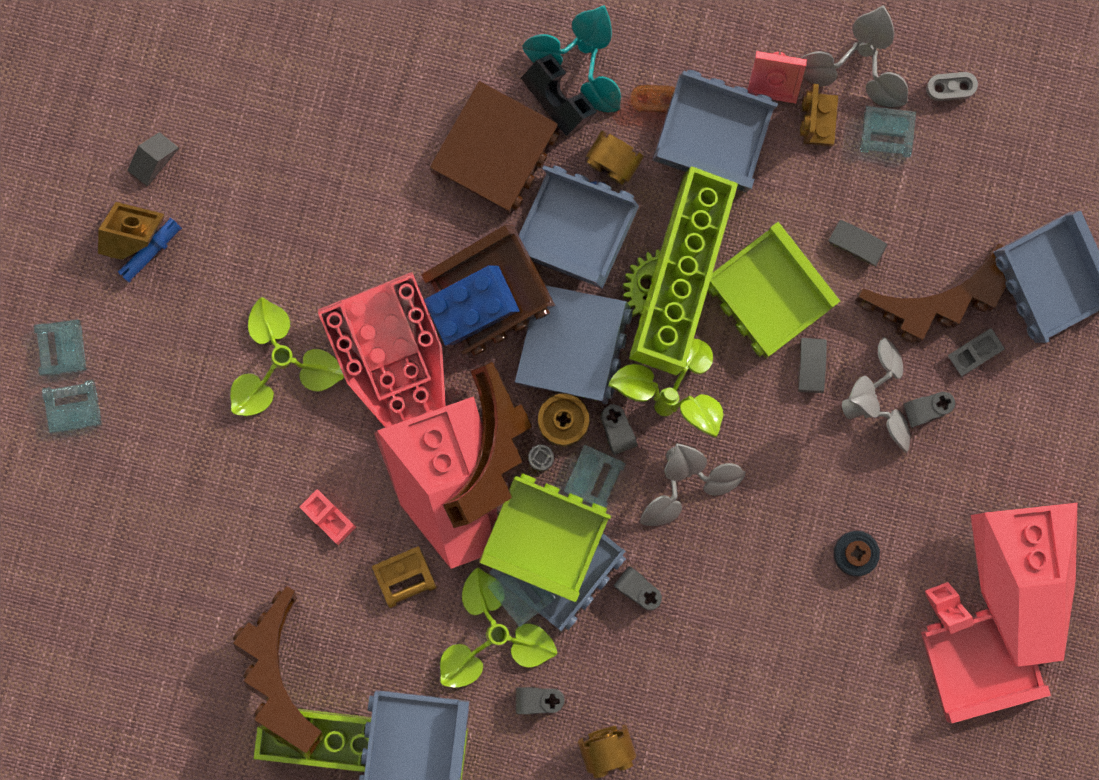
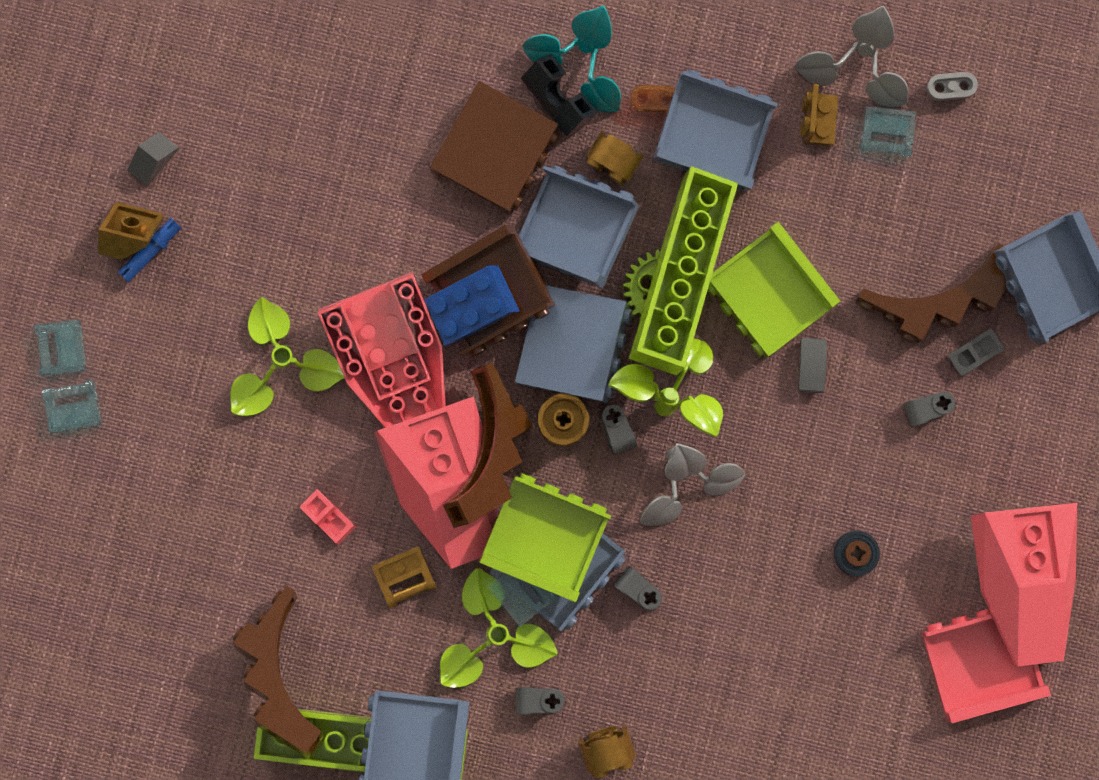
(538, 460): flat silver wheel -> none
(586, 474): clear light blue plate -> none
(777, 76): coral tile -> none
(858, 243): dark grey slope -> none
(865, 402): light grey plant -> none
(948, 608): coral slope -> none

